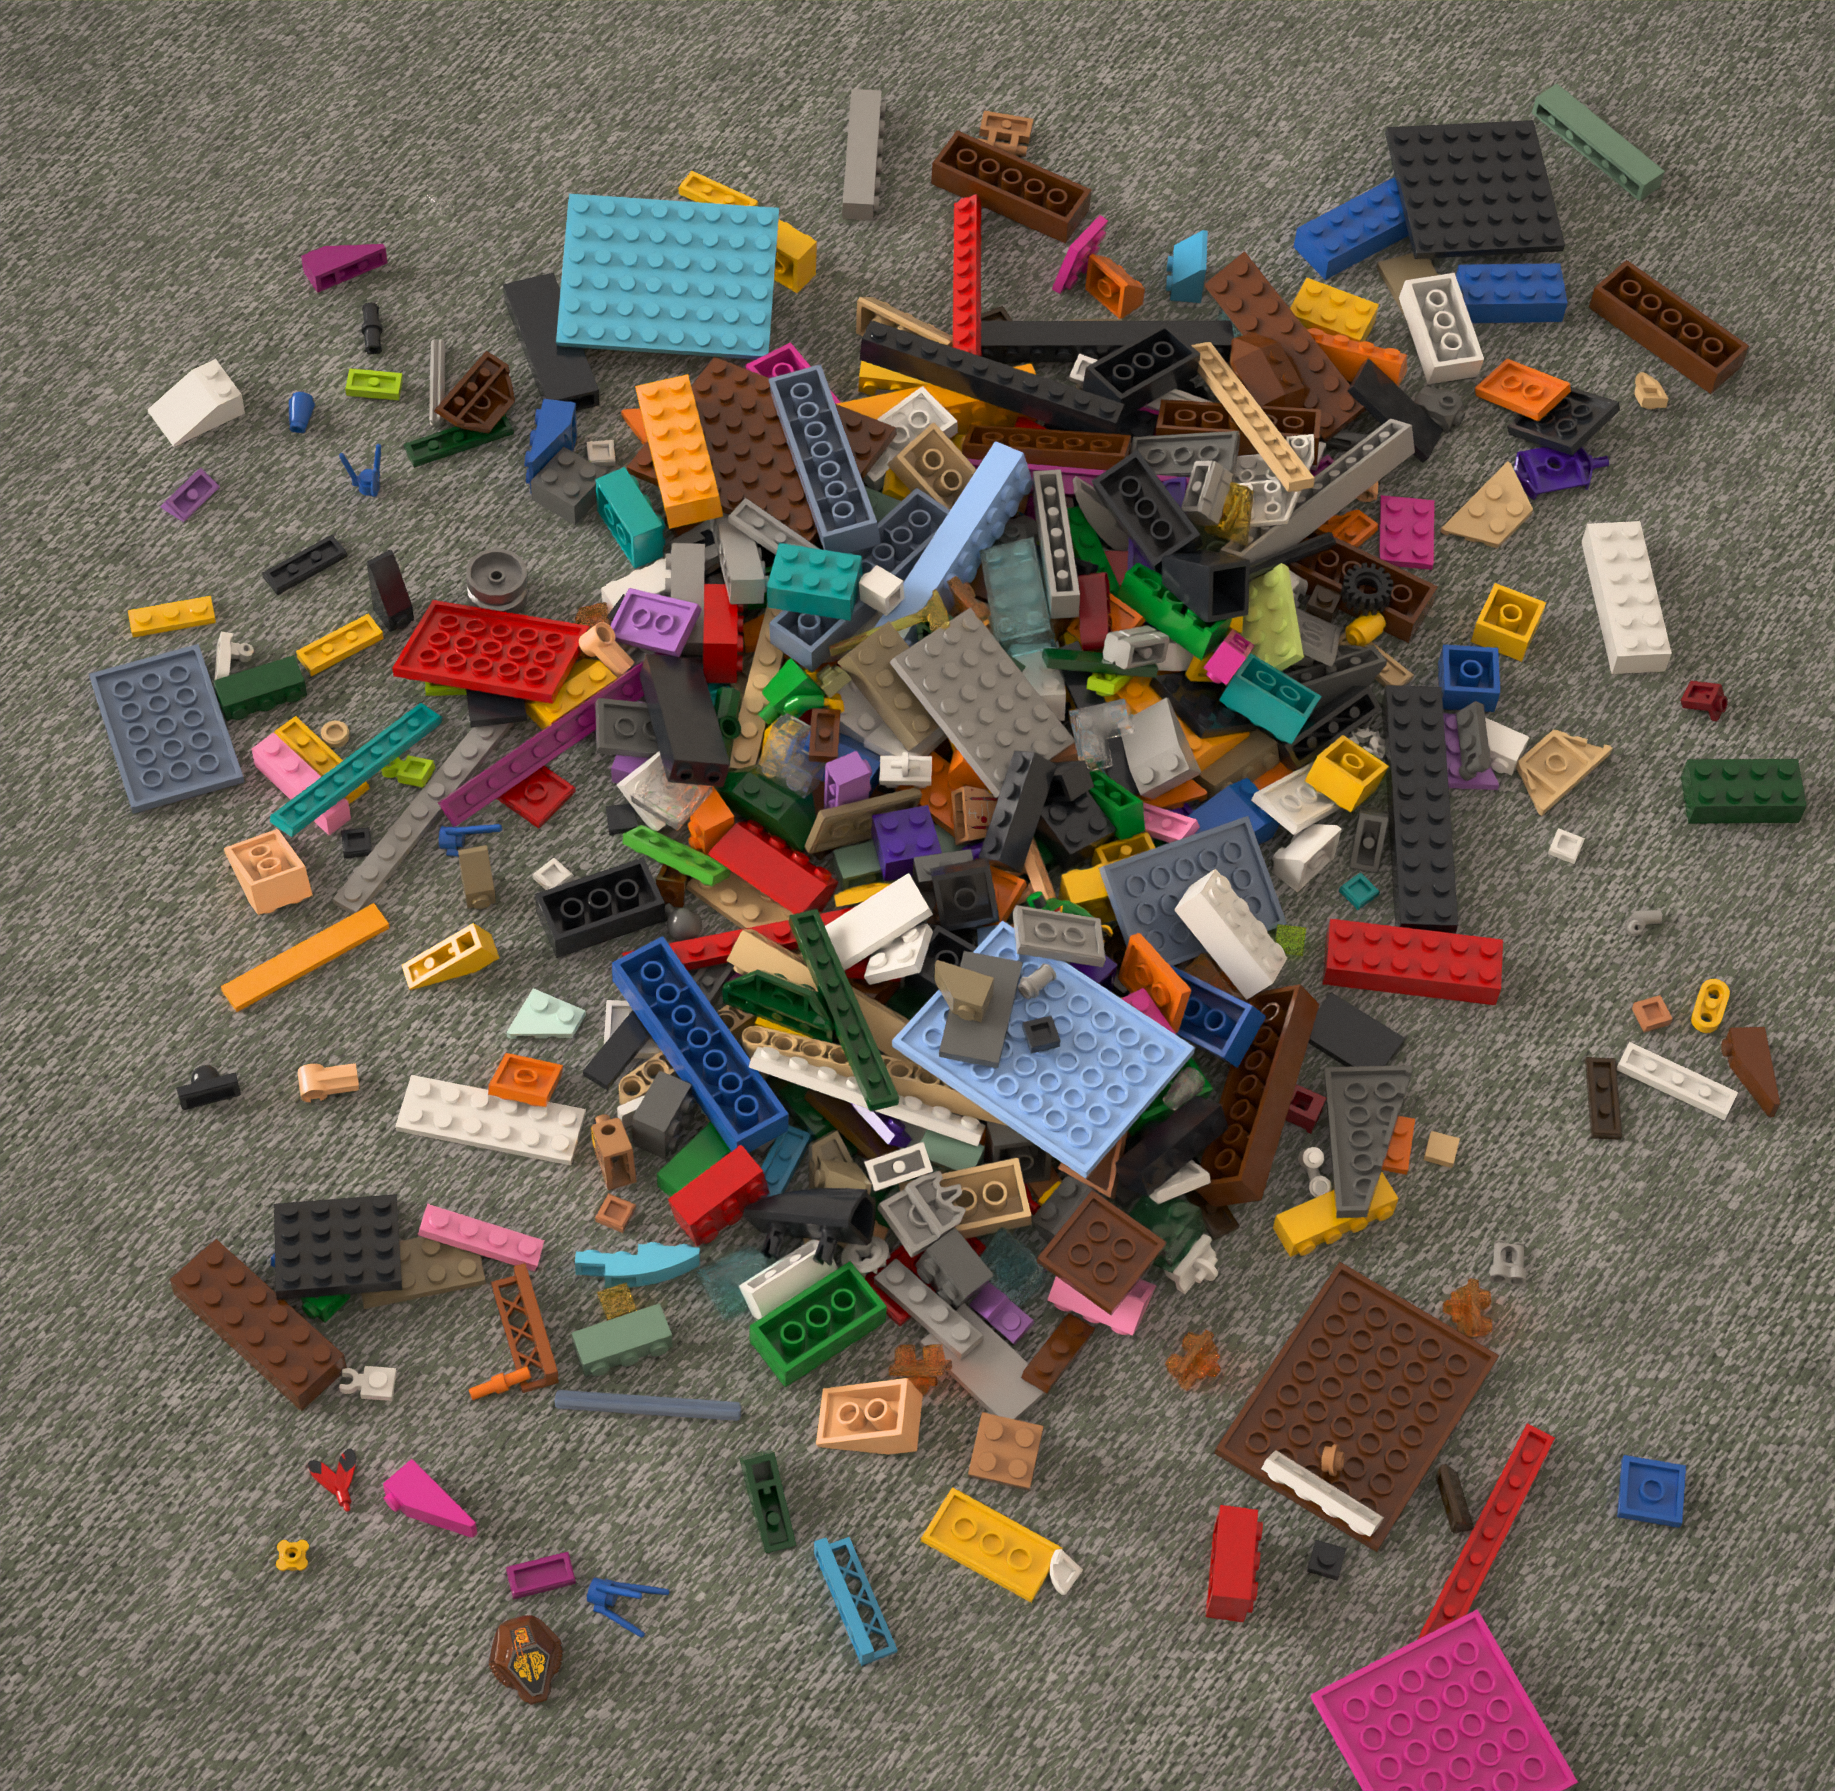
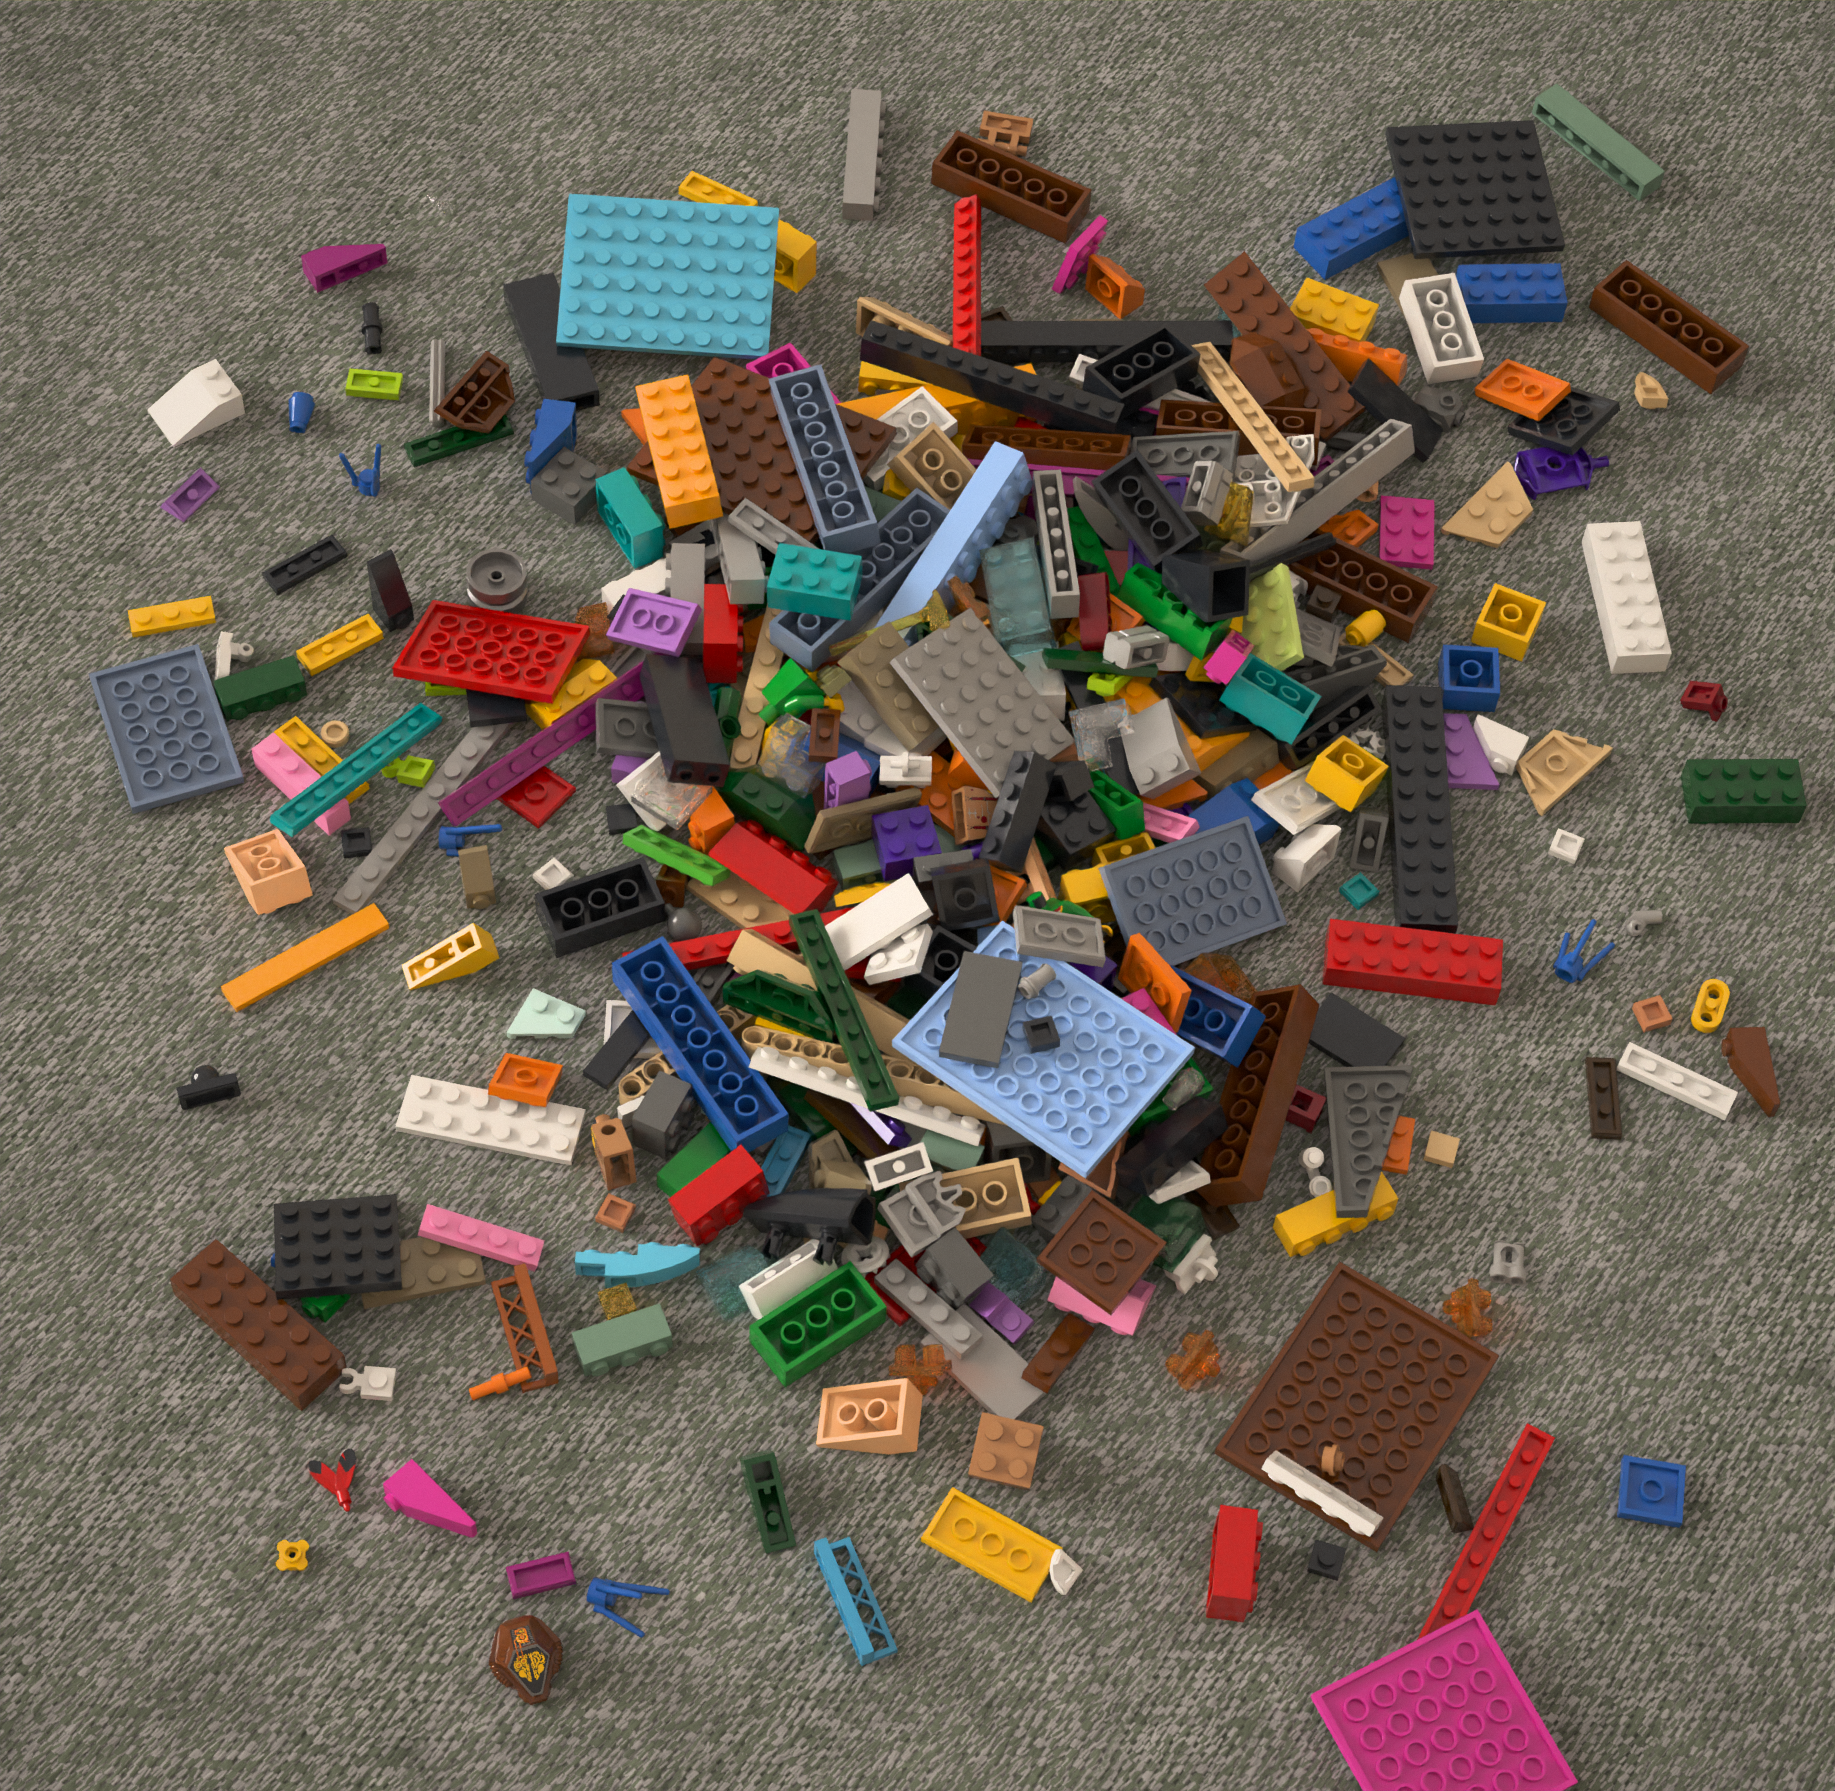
(320, 1082): light nougat piece -> none
(601, 453): white tile -> none
(601, 642): light nougat piece -> none
(648, 1405): sand blue axle -> none
(881, 590): white brick -> none
(964, 990): dark tan slope -> none
(1188, 269): dark azure slope -> none
(1231, 934): white brick -> none
(1291, 939): clear neon green tile -> none
(1360, 600): black tyre -> none
(1473, 741): dark grey plate -> none
(1570, 966): none -> blue plant

